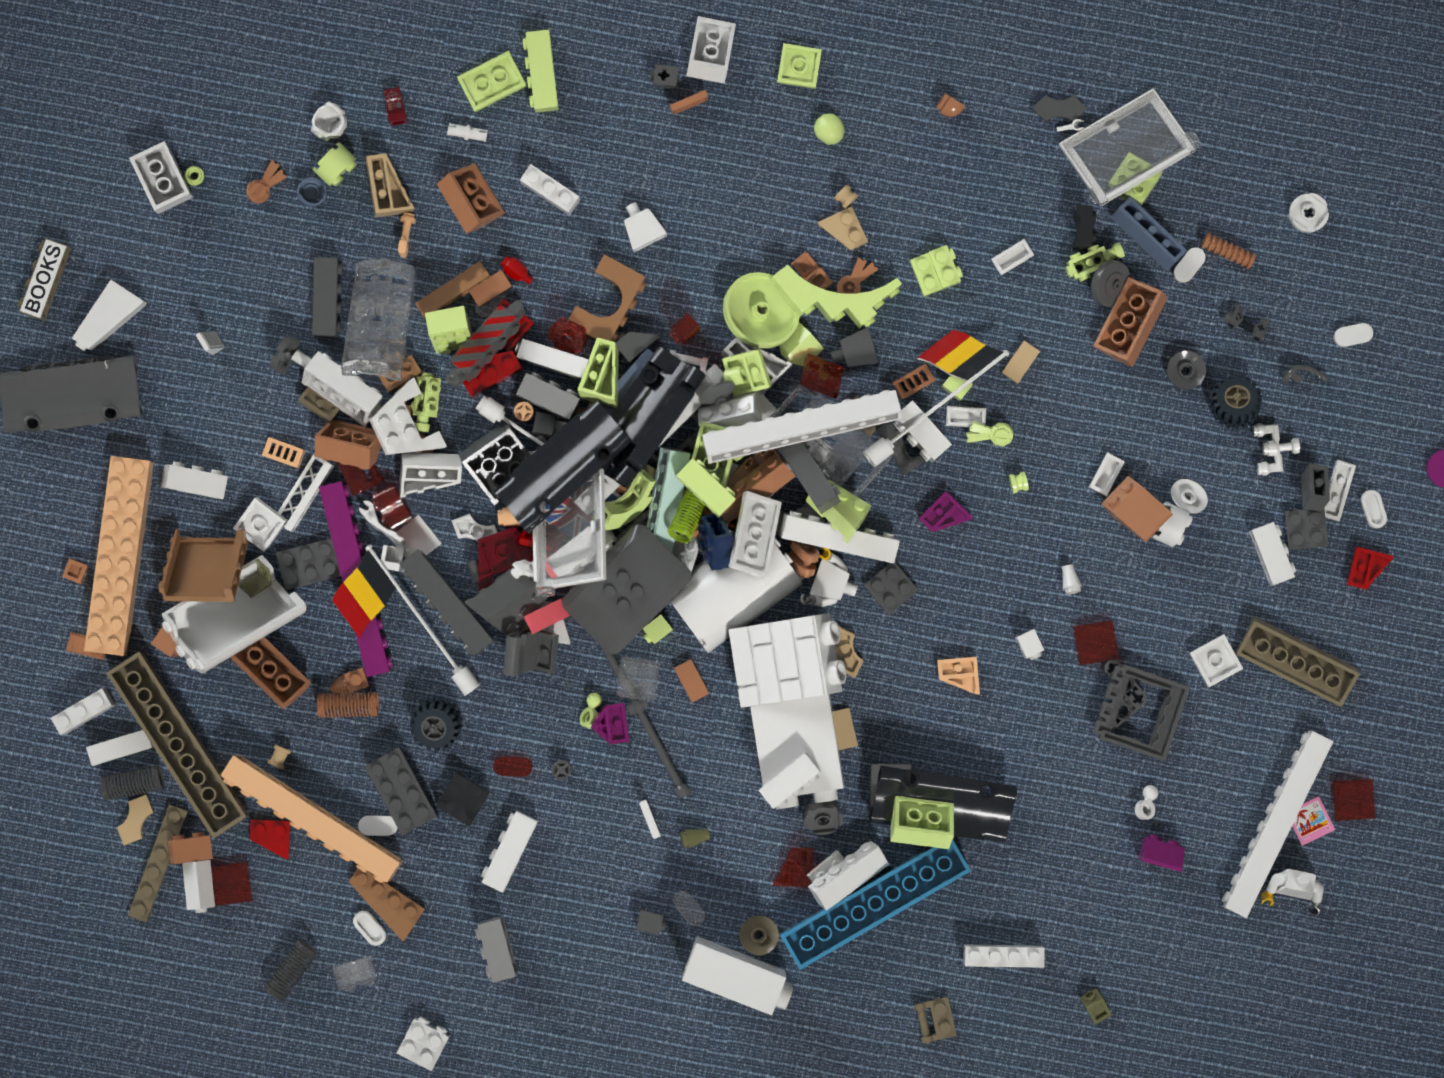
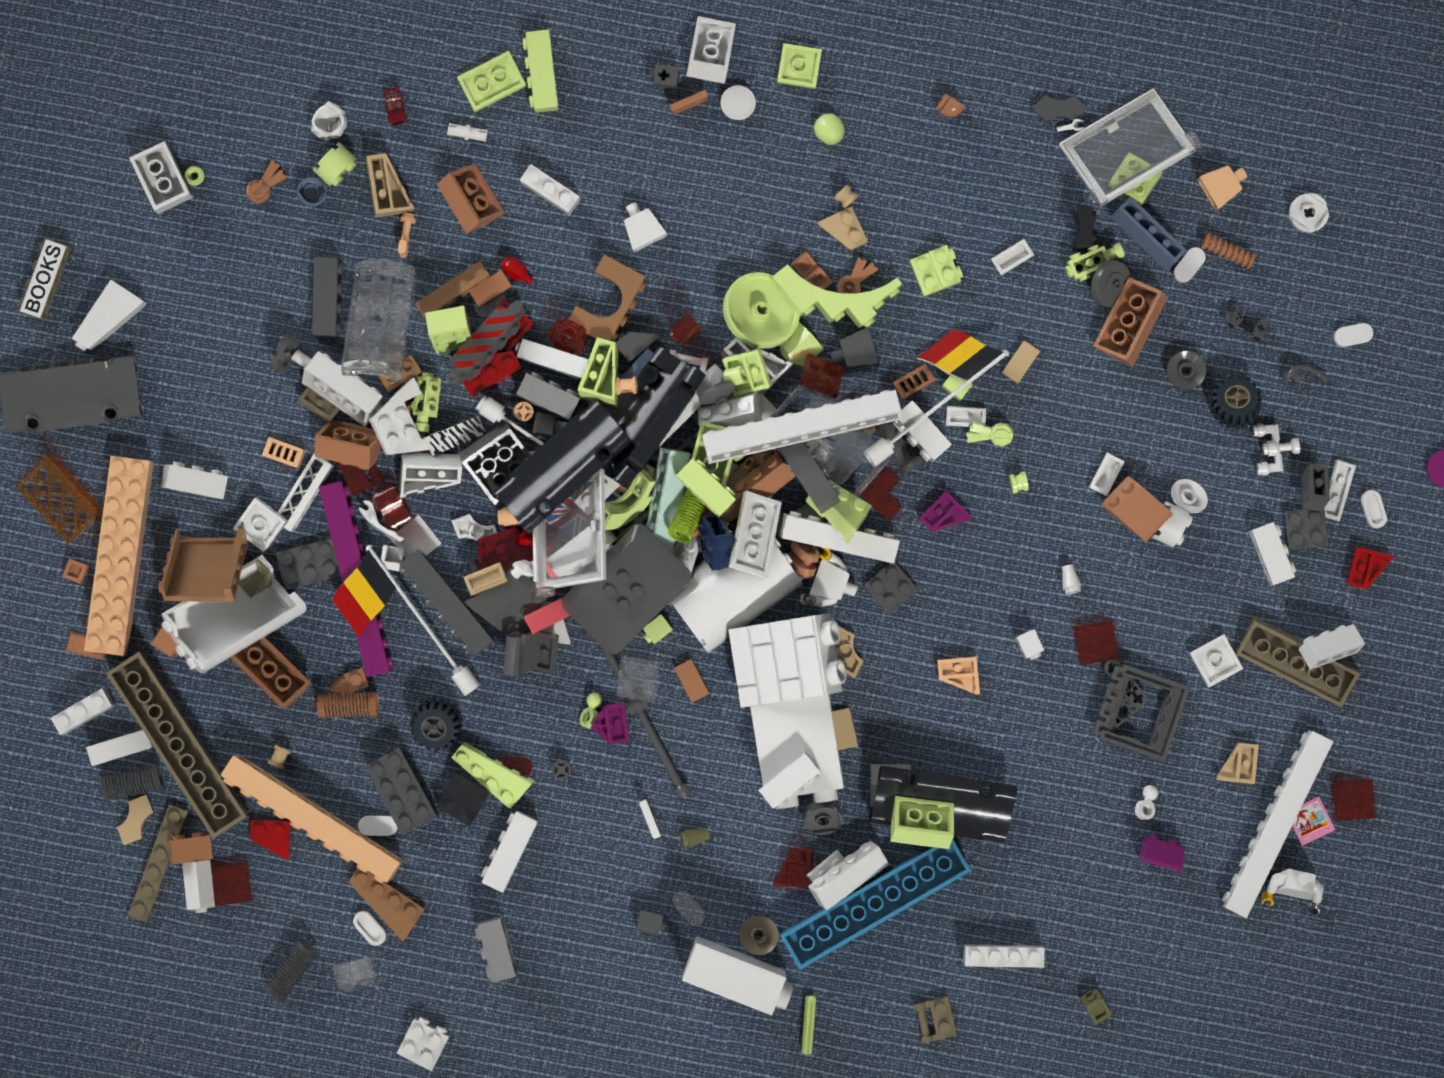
(68, 484): none -> clear orange fence
(210, 342): white slope -> none
(455, 435): none -> tile
(485, 579): none -> tan tile
(498, 779): none -> yellowish green wing
(626, 385): none -> light nougat bush
(738, 102): none -> white piece
(808, 1024): none -> yellowish green axle
(877, 494): none -> clear red plate
(1221, 185): none -> light nougat torso
(1240, 765): none -> tan wing
(1331, 646): none -> white brick

